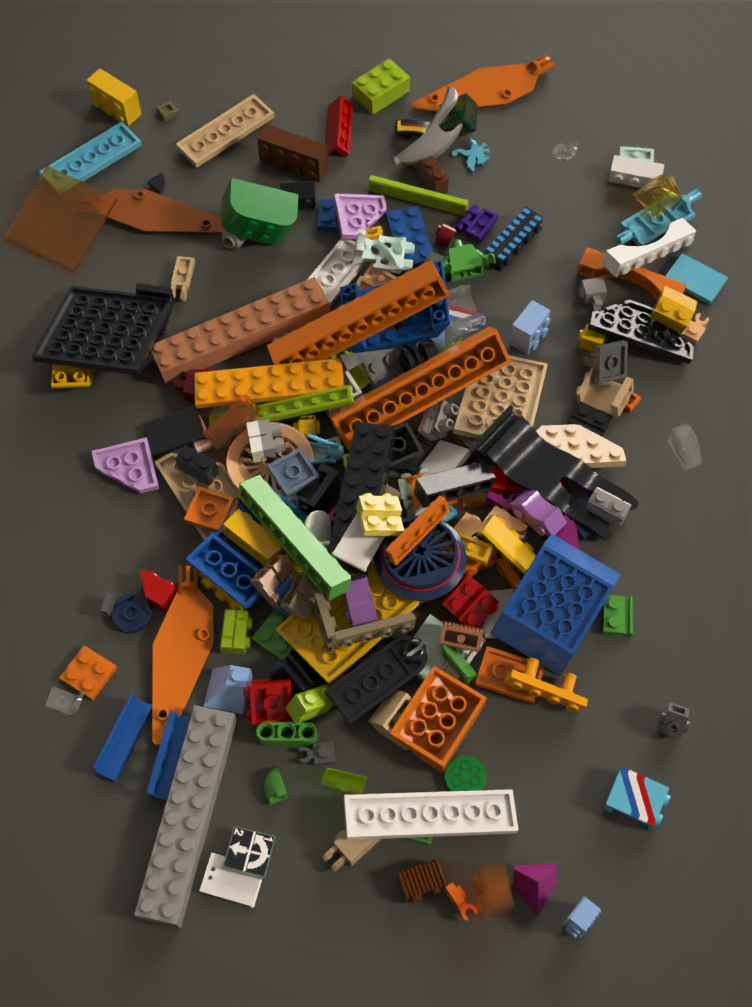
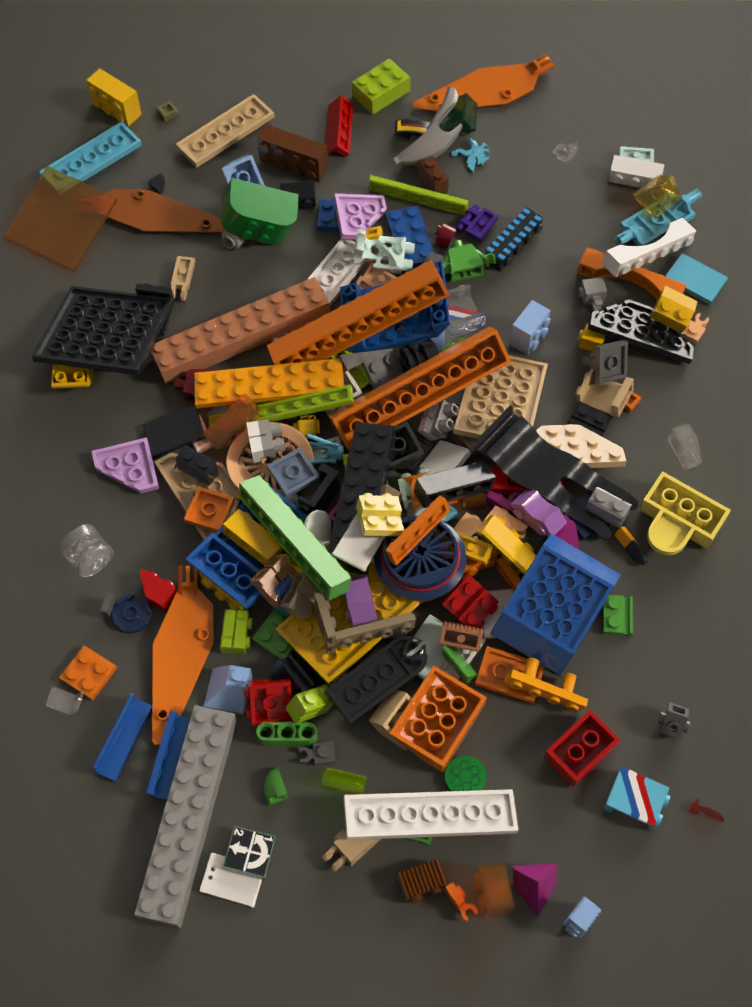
(86, 550): none -> clear wheel
(243, 169): none -> light blue slope
(581, 748): none -> red brick
(631, 545): none -> piece
(680, 515): none -> light yellow brick
(695, 808): none -> clear red piece

